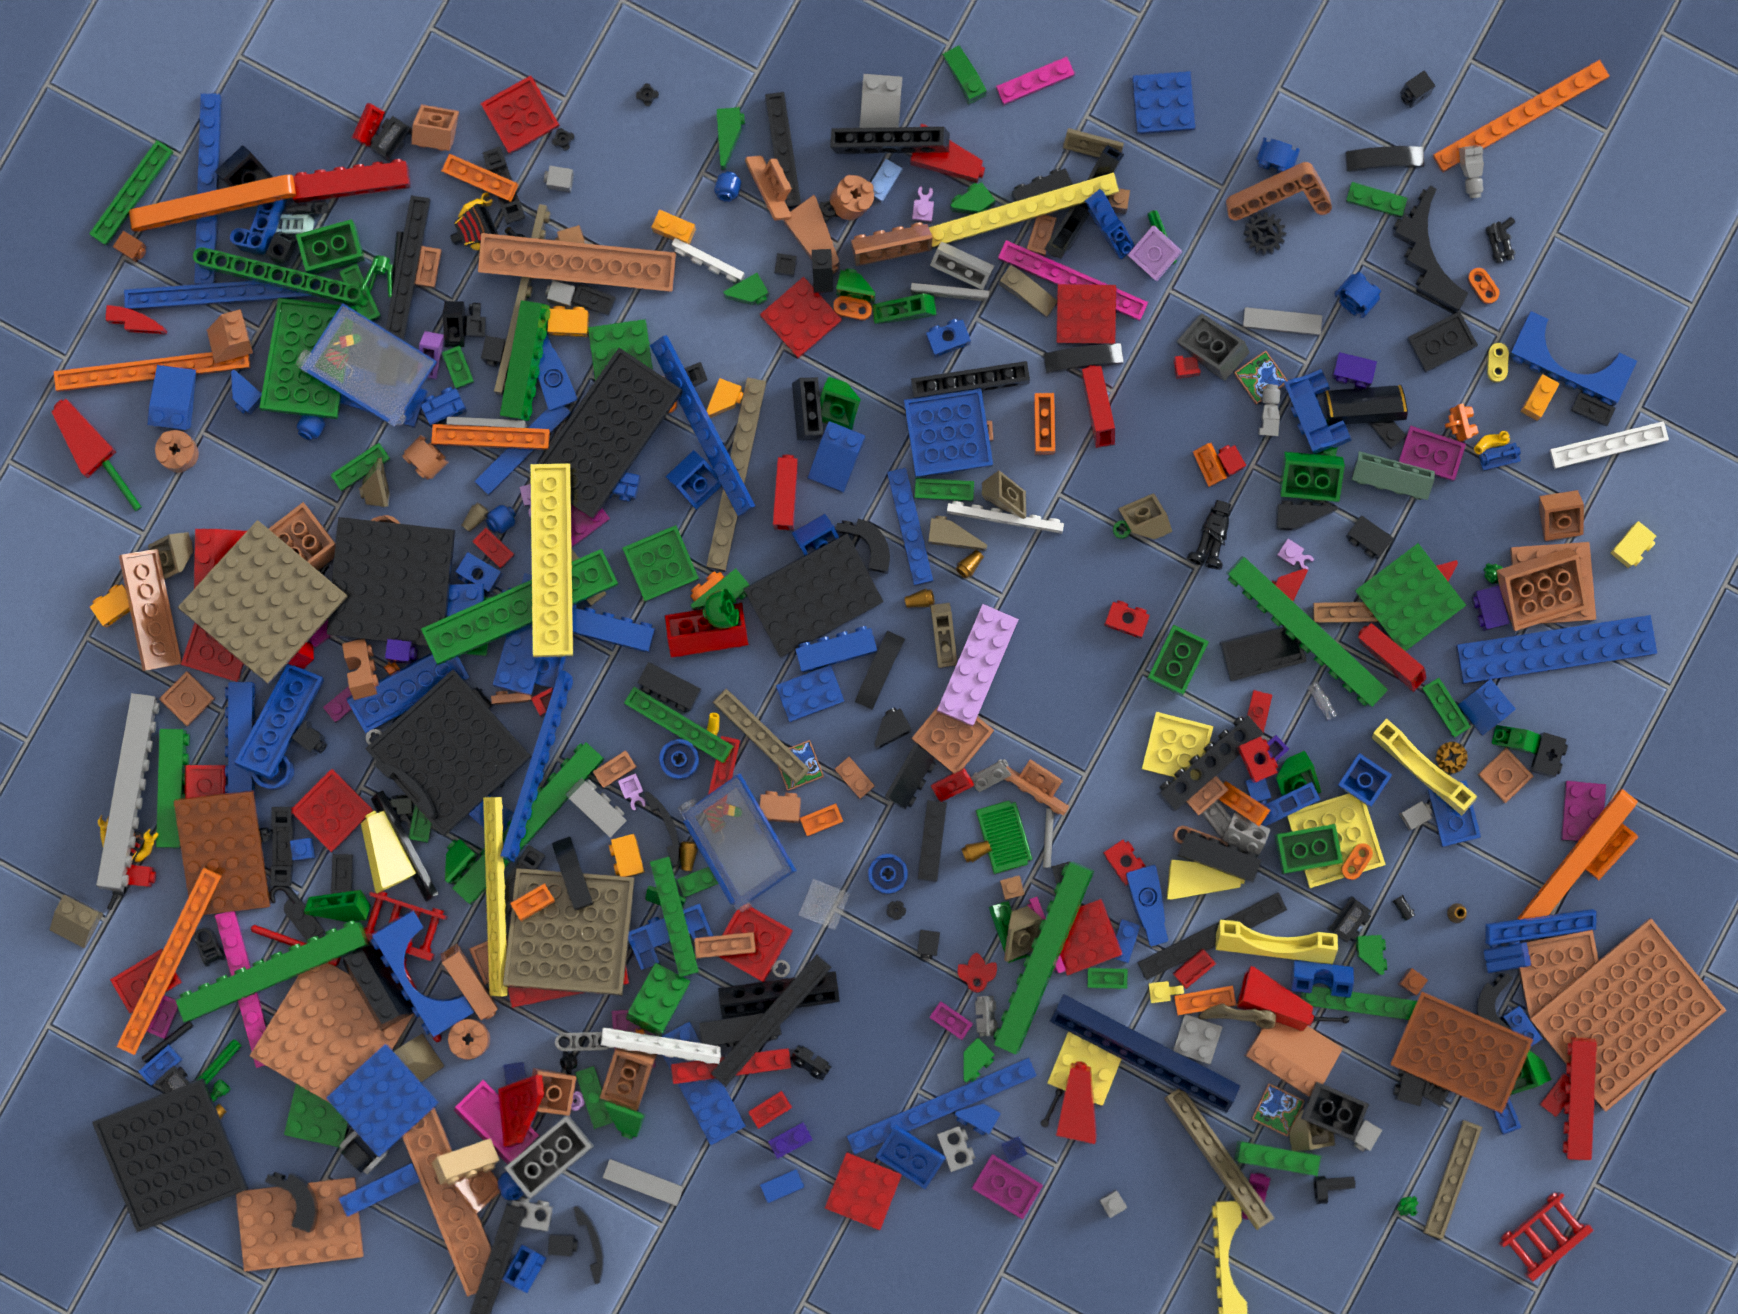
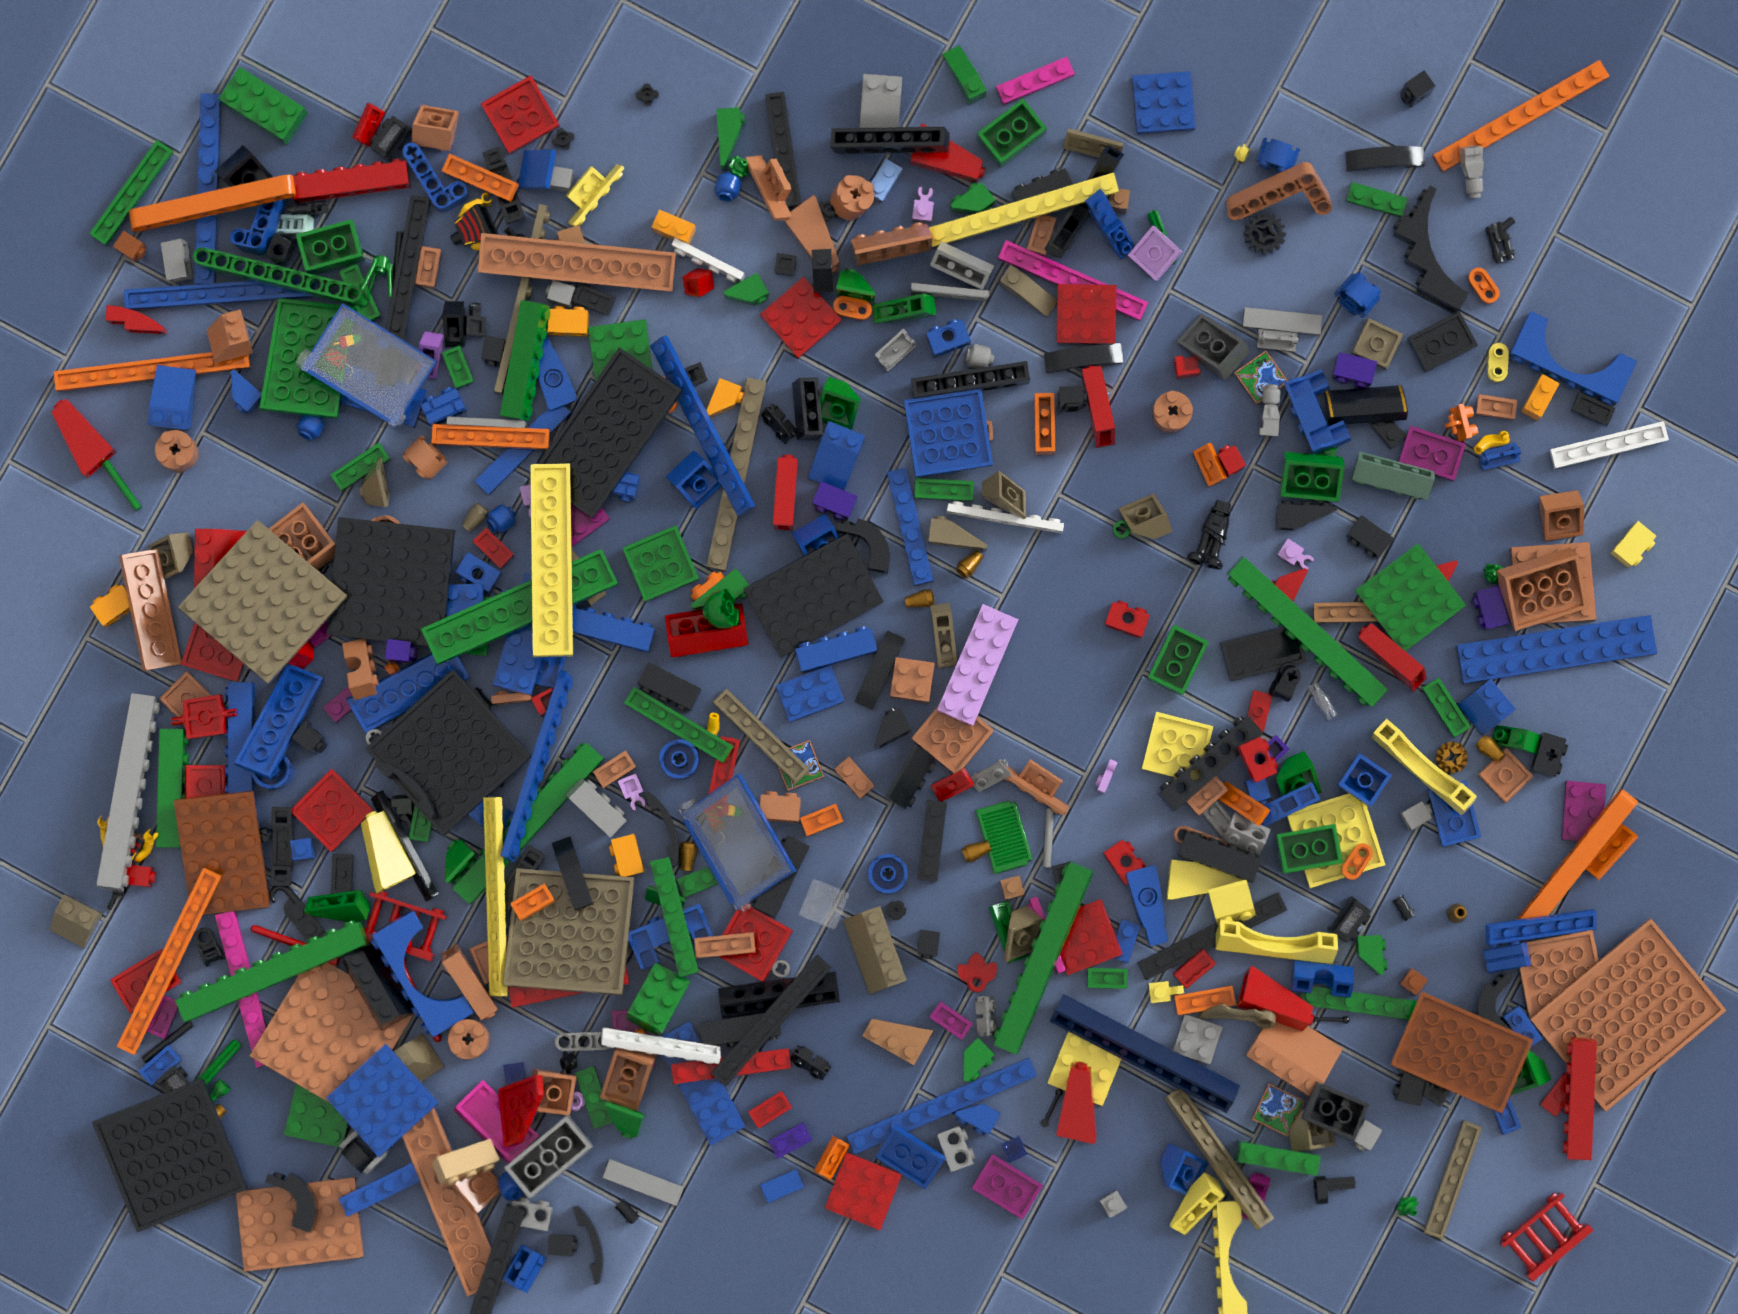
(177, 260): none -> light grey hinge
(204, 716): none -> red plate
(263, 105): none -> green brick
(430, 176): none -> blue beam
(536, 169): none -> blue tile
(589, 190): none -> light yellow bracket
(627, 1212): none -> black pin
(698, 282): none -> red panel
(738, 166): none -> green plant
(773, 898): none -> black brick
(783, 430): none -> black hinge
(832, 1157): none -> orange plate
(834, 501): none -> dark purple brick
(874, 950): none -> dark tan slope
(895, 350): none -> light grey hinge
(898, 1039): none -> medium nougat wing
(912, 680): none -> nougat brick
(978, 356): none -> light grey head
(1011, 133): none -> green brick
(1071, 398): none -> black window
(1103, 781): none -> lavender plate
(1173, 423): none -> nougat brick
(1181, 1168): none -> blue slope
(1197, 1203): none -> light yellow slope
(1232, 902): none -> light yellow slope
(1242, 153): none -> light yellow plate
(1277, 340): none -> light grey hinge
(1284, 684): none -> black piece
(1377, 343): none -> dark tan tile
(1488, 747): none -> pearl gold cone
(1496, 407): none -> nougat plate

